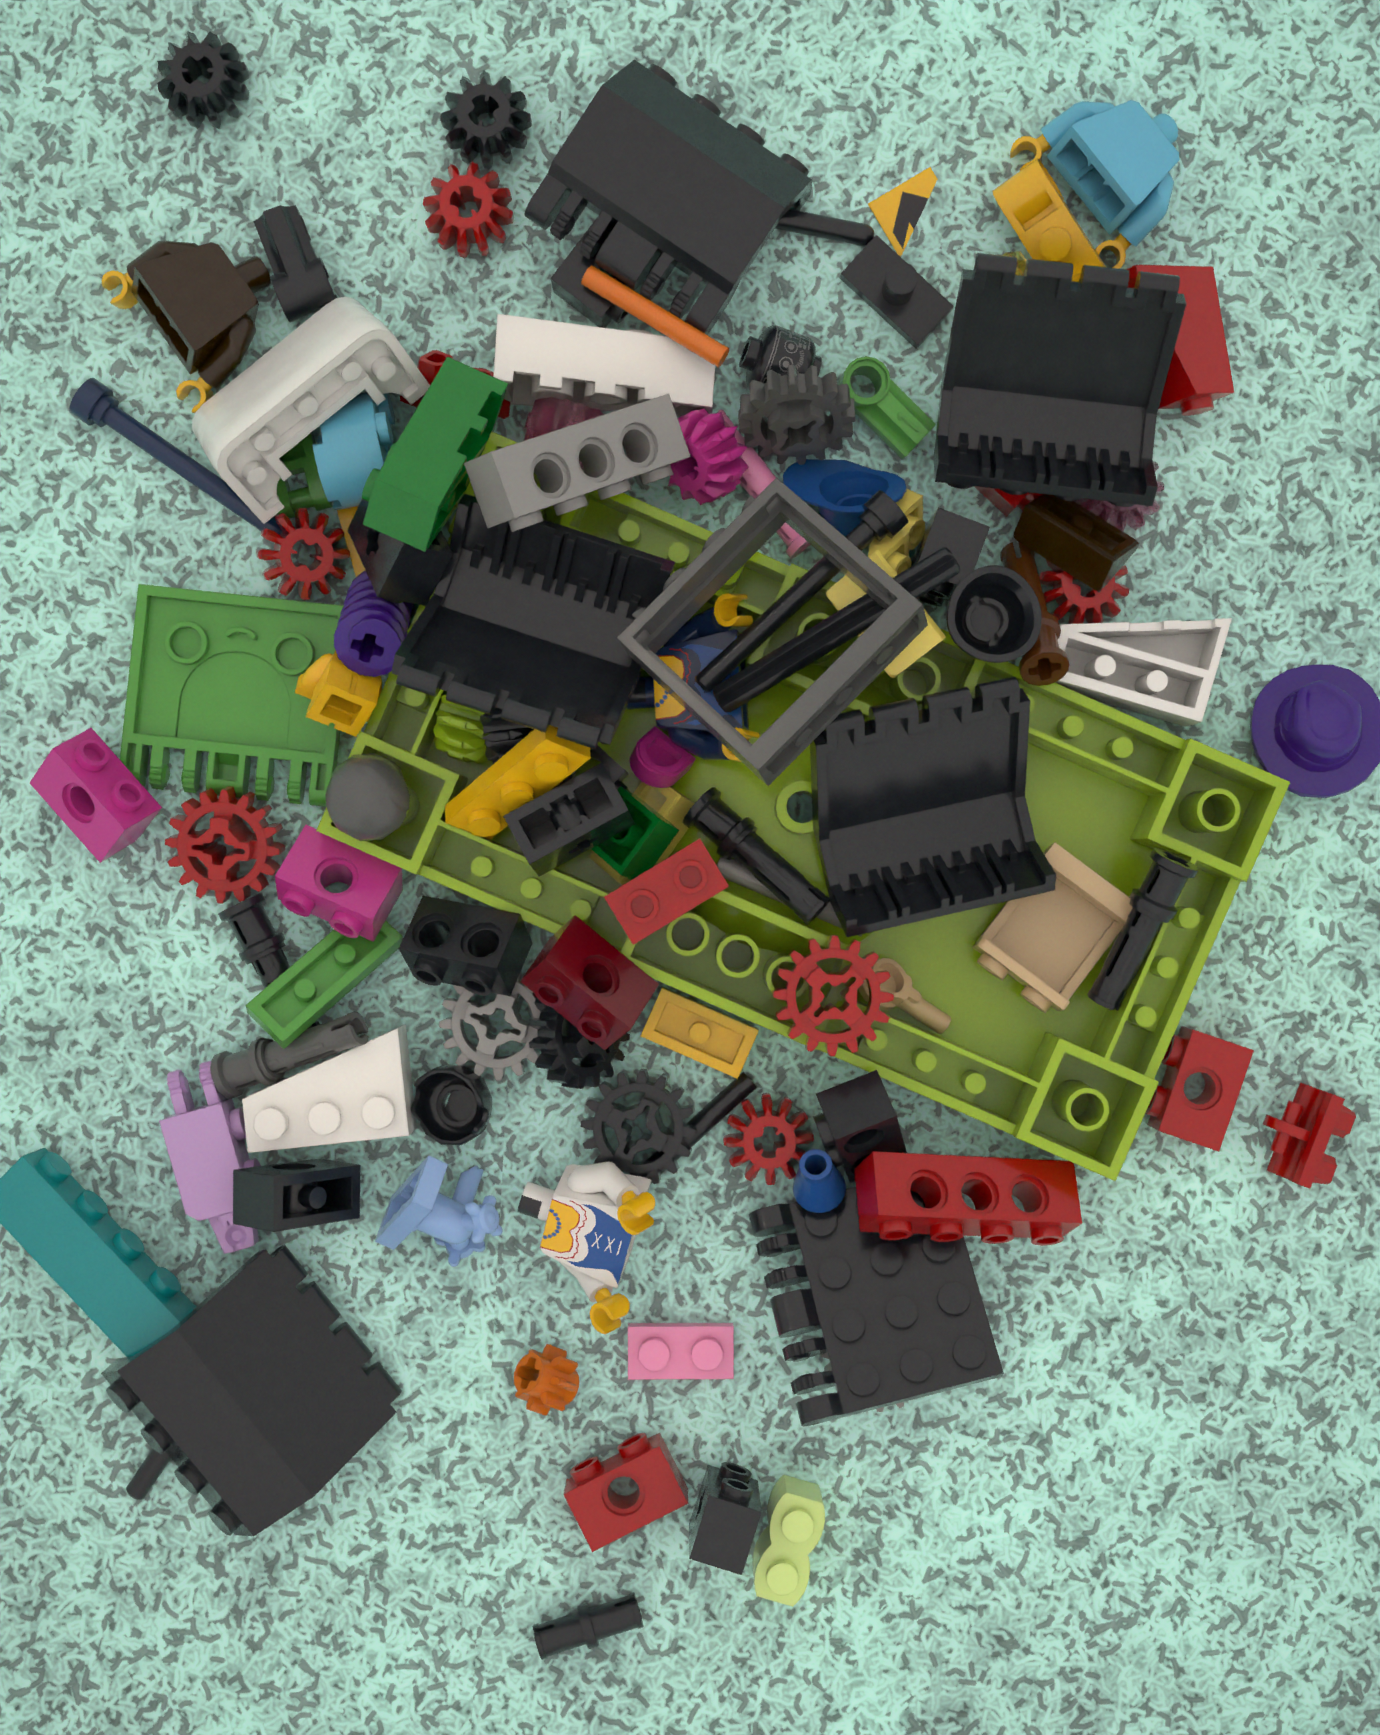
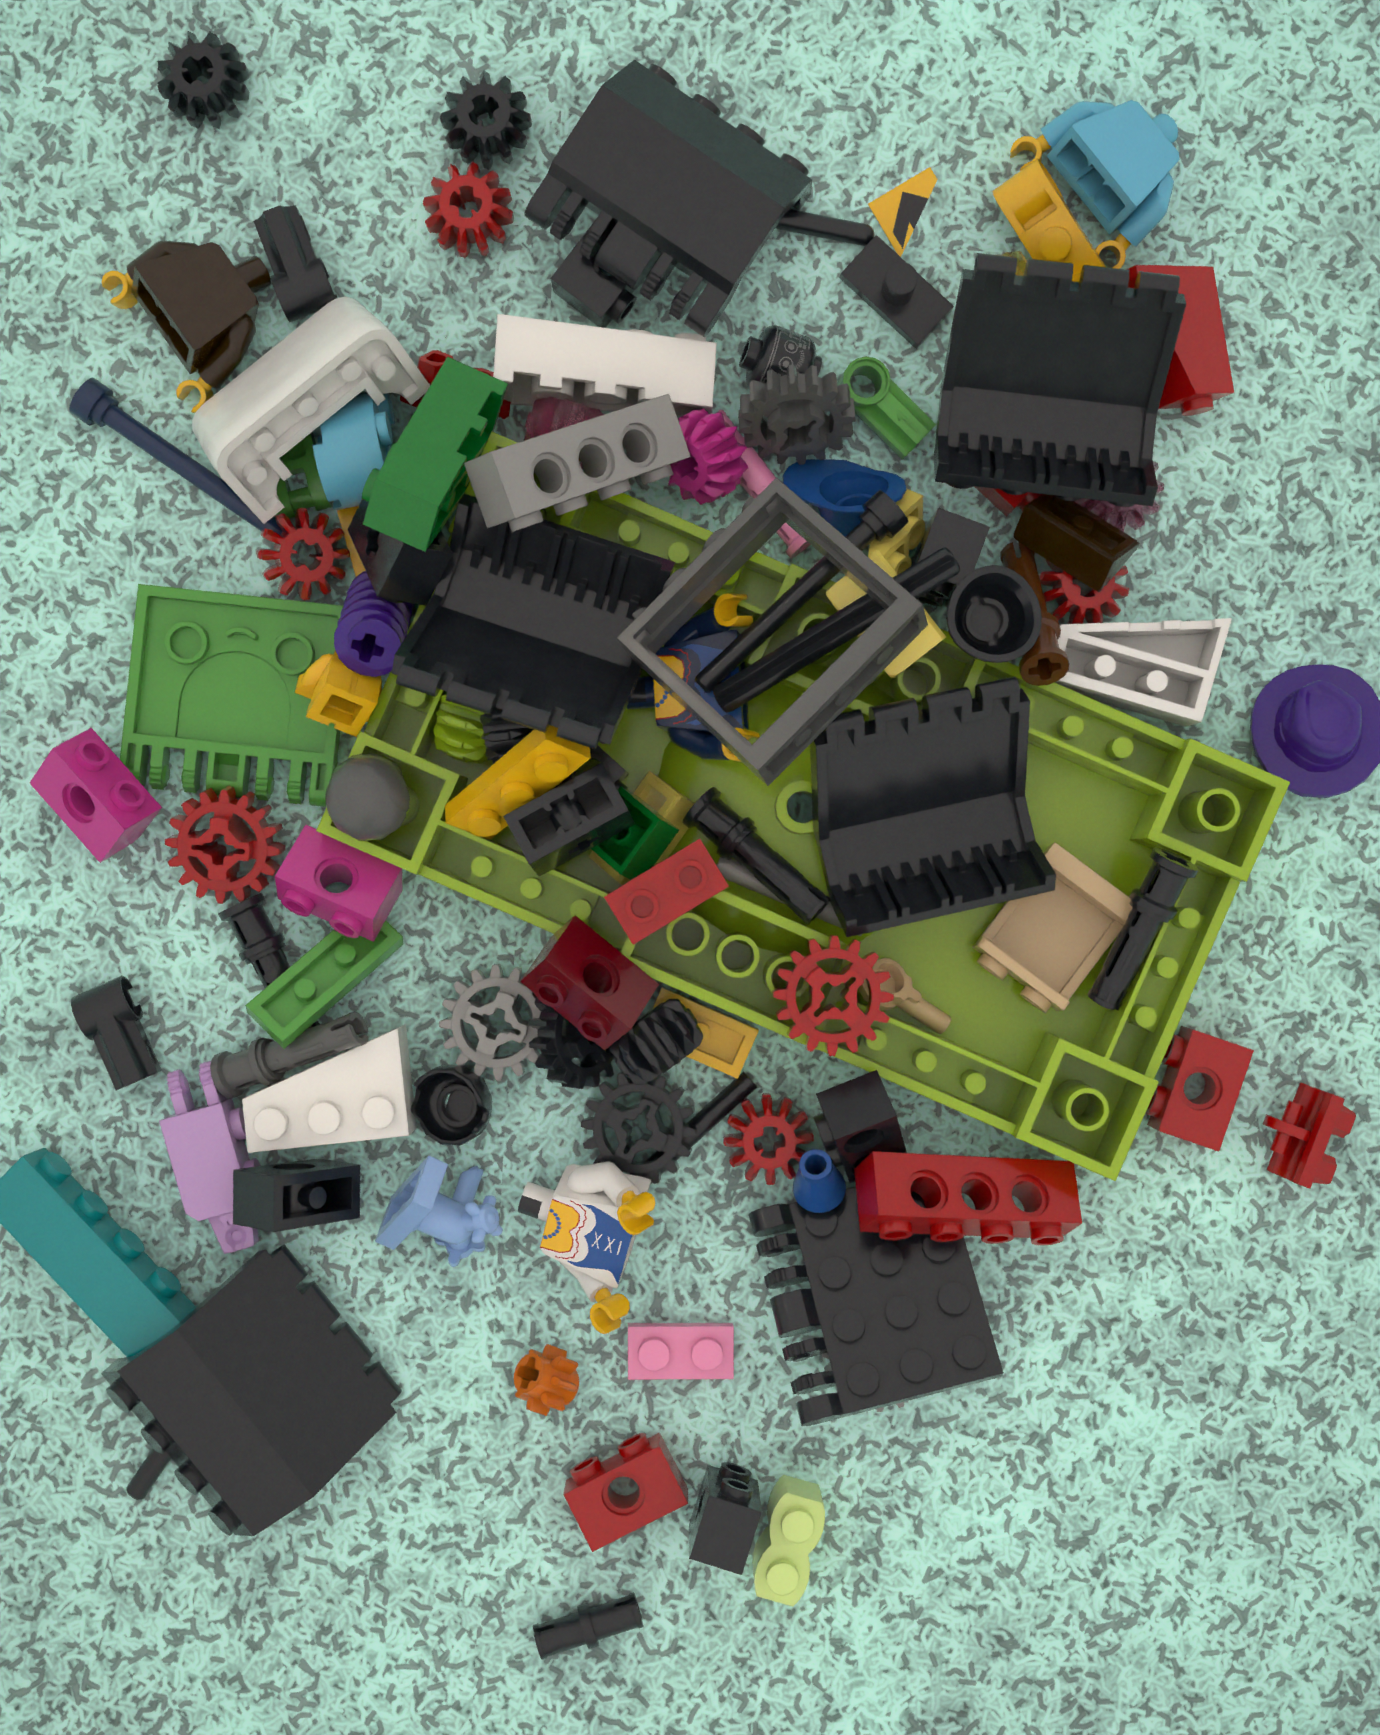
(115, 1026): none -> black piece
(451, 941): black brick -> none
(655, 316): orange bar -> none
(657, 1042): none -> black gear
(658, 760): dark pink tile -> none

